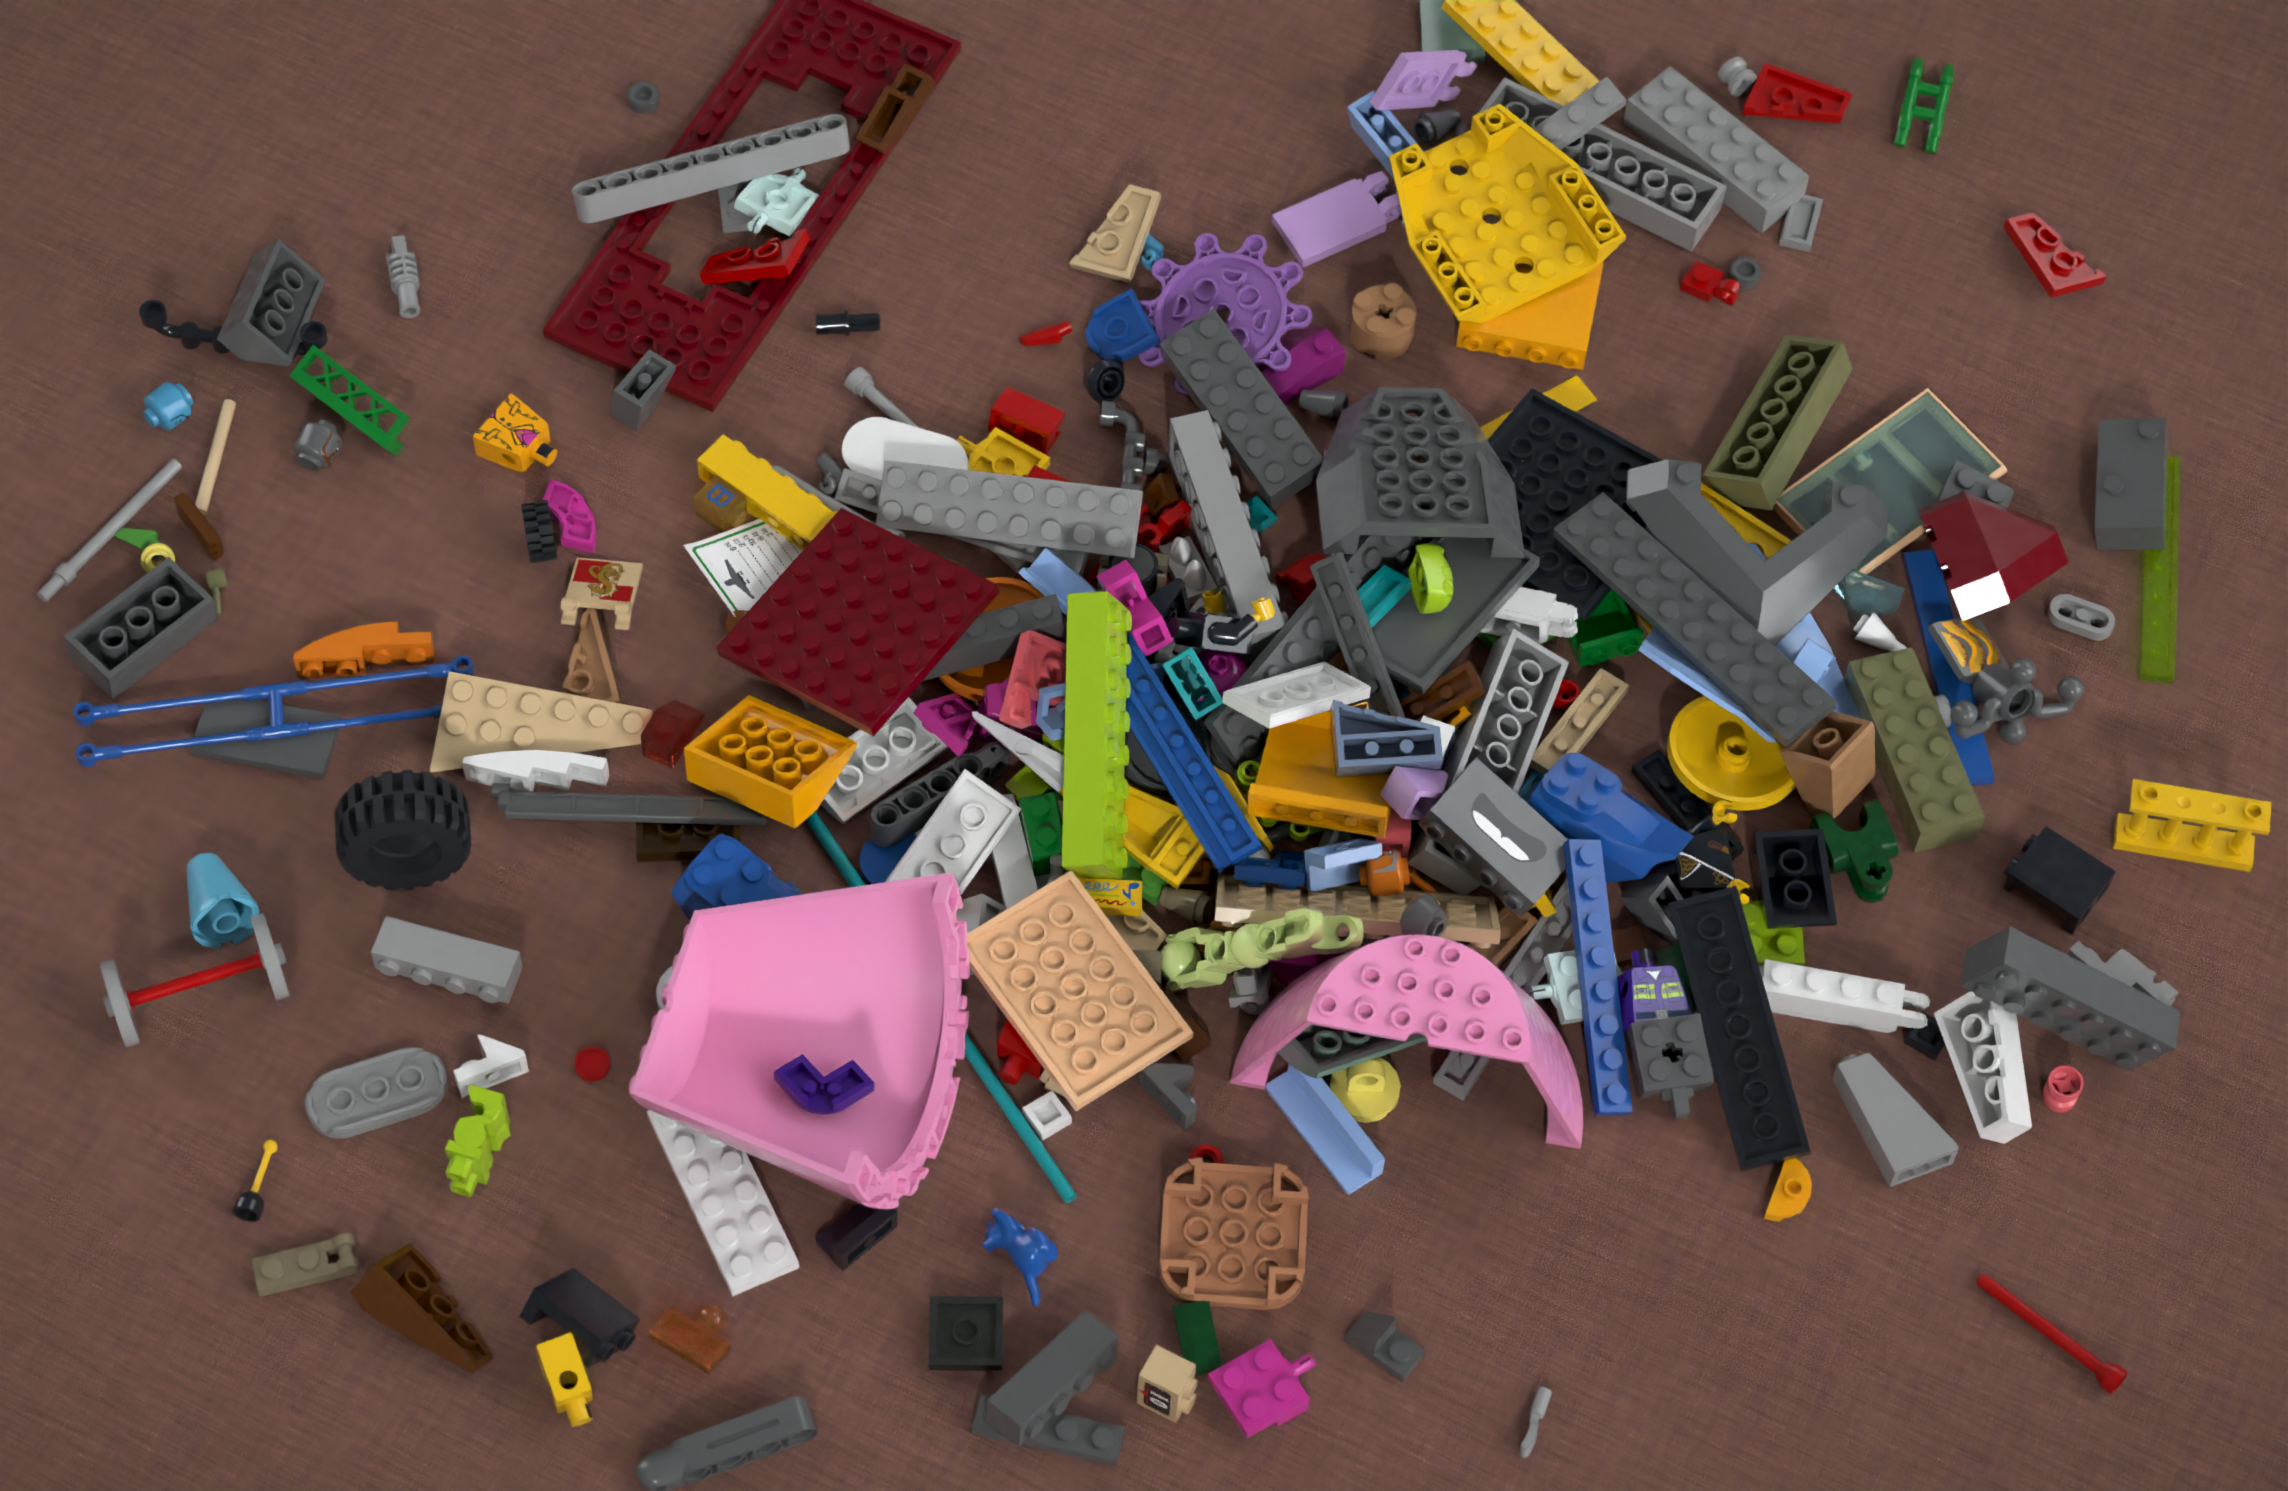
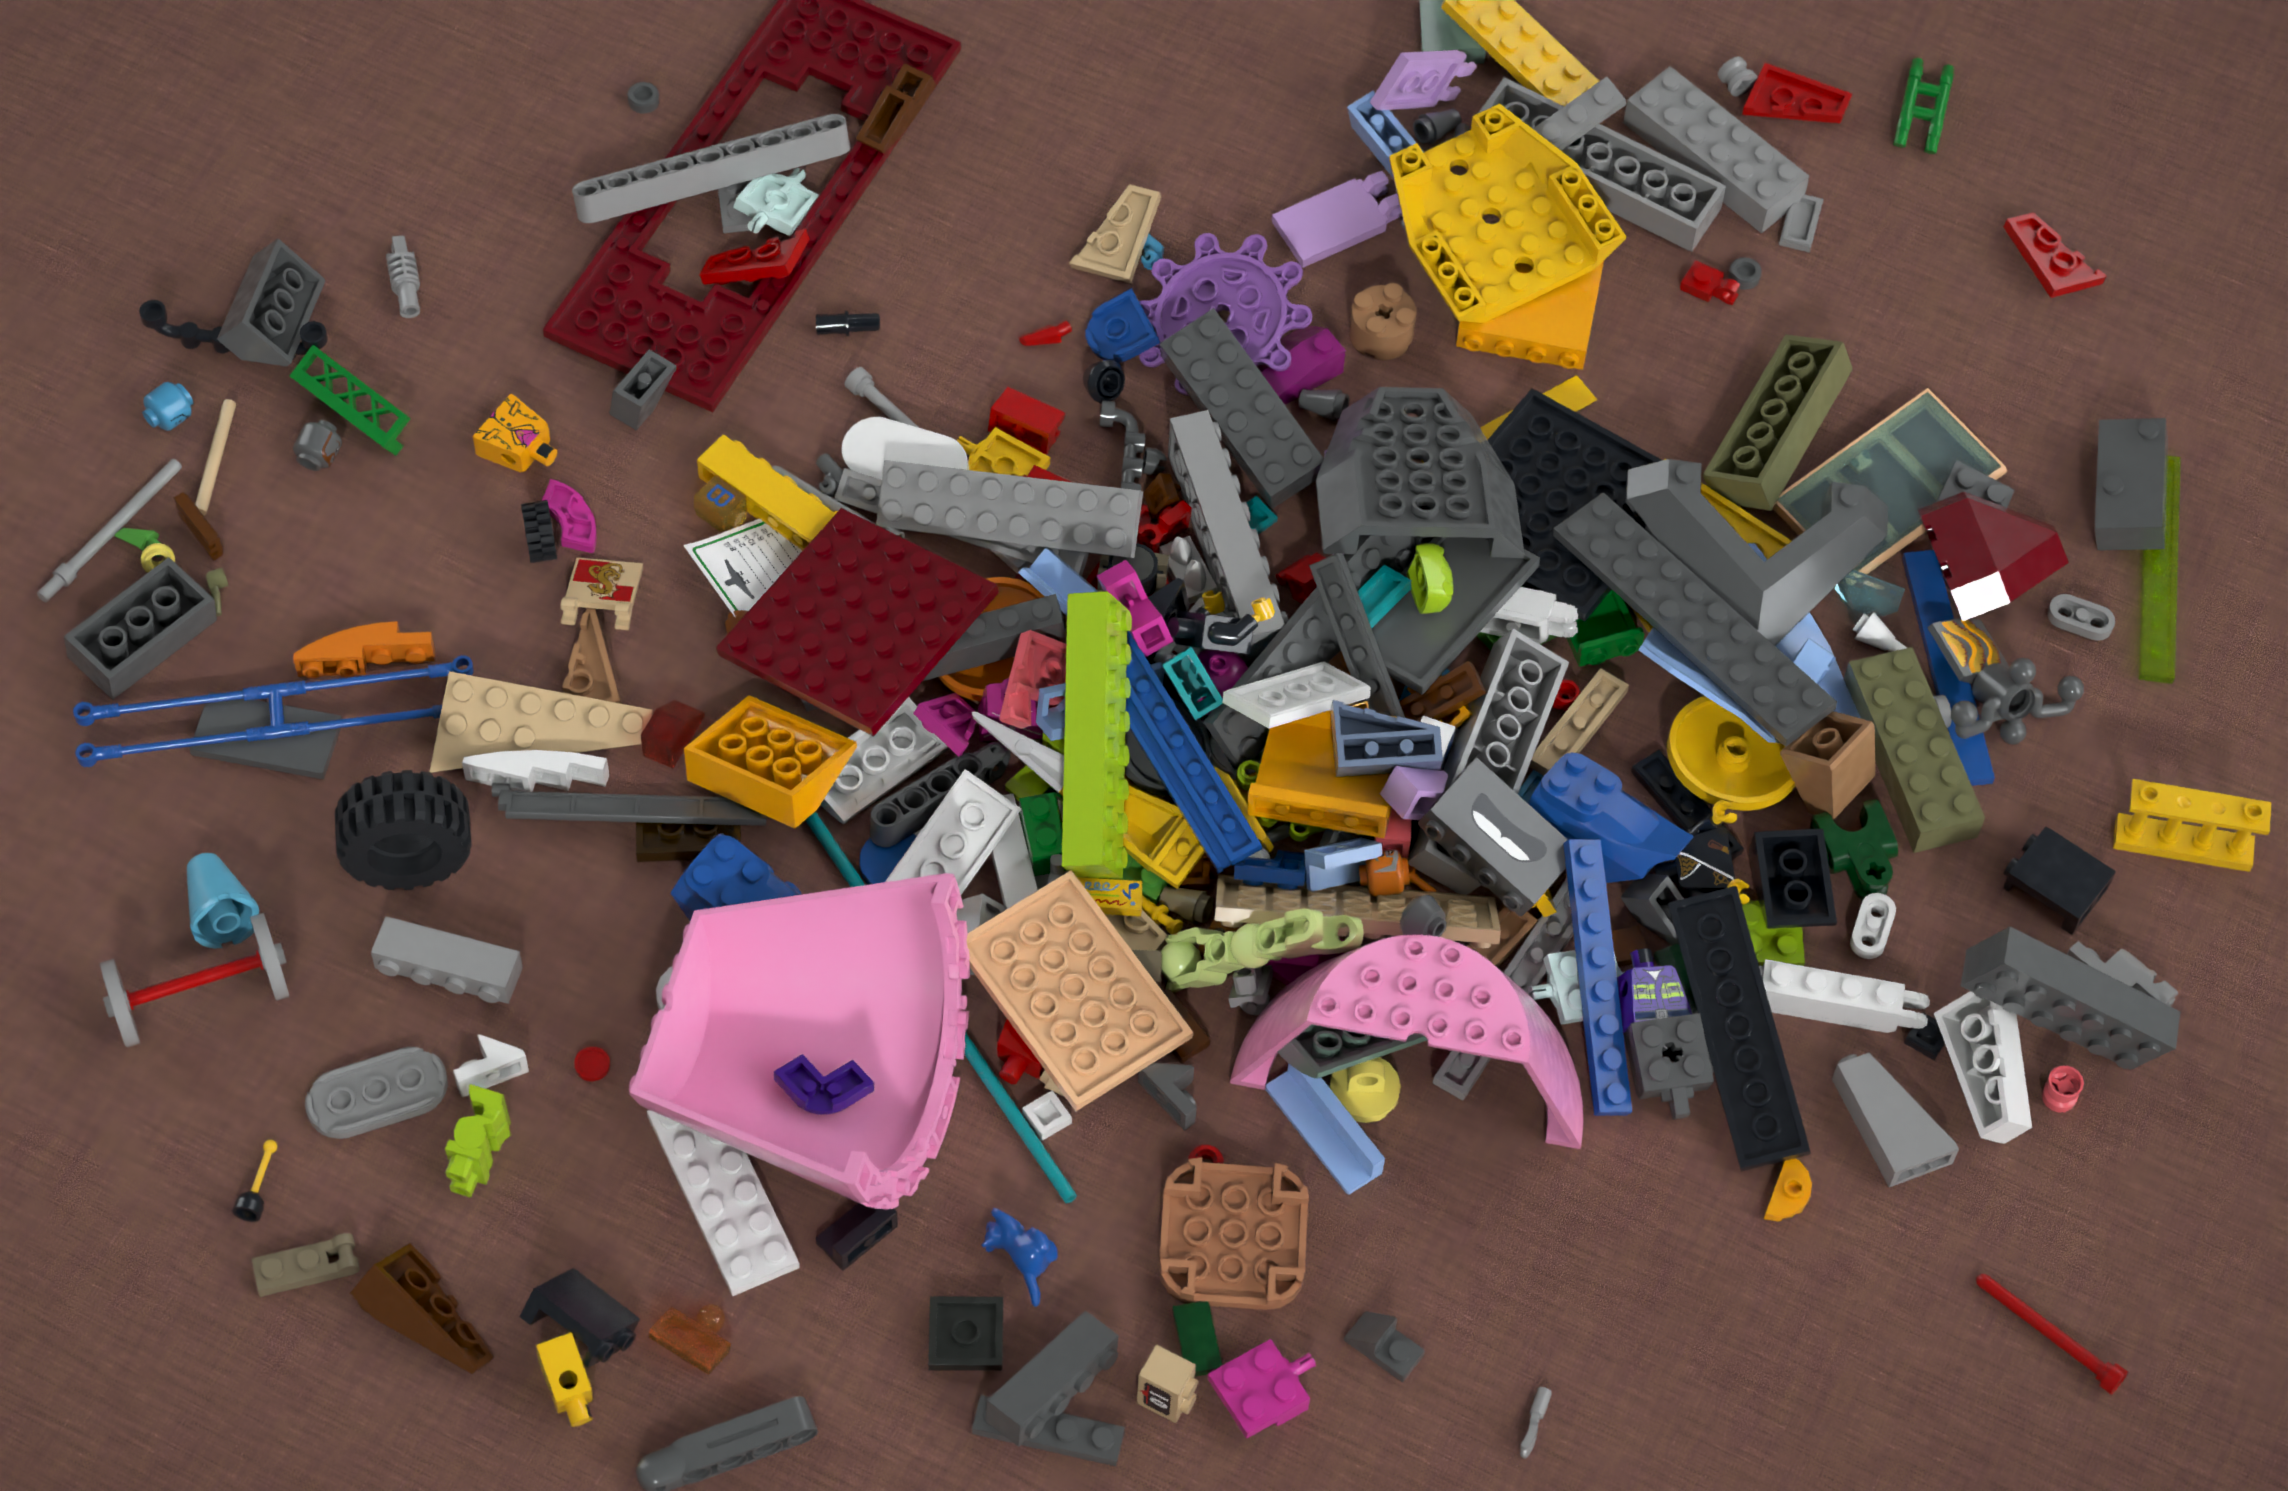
(1159, 915): none -> yellow piece
(1872, 928): none -> white plate

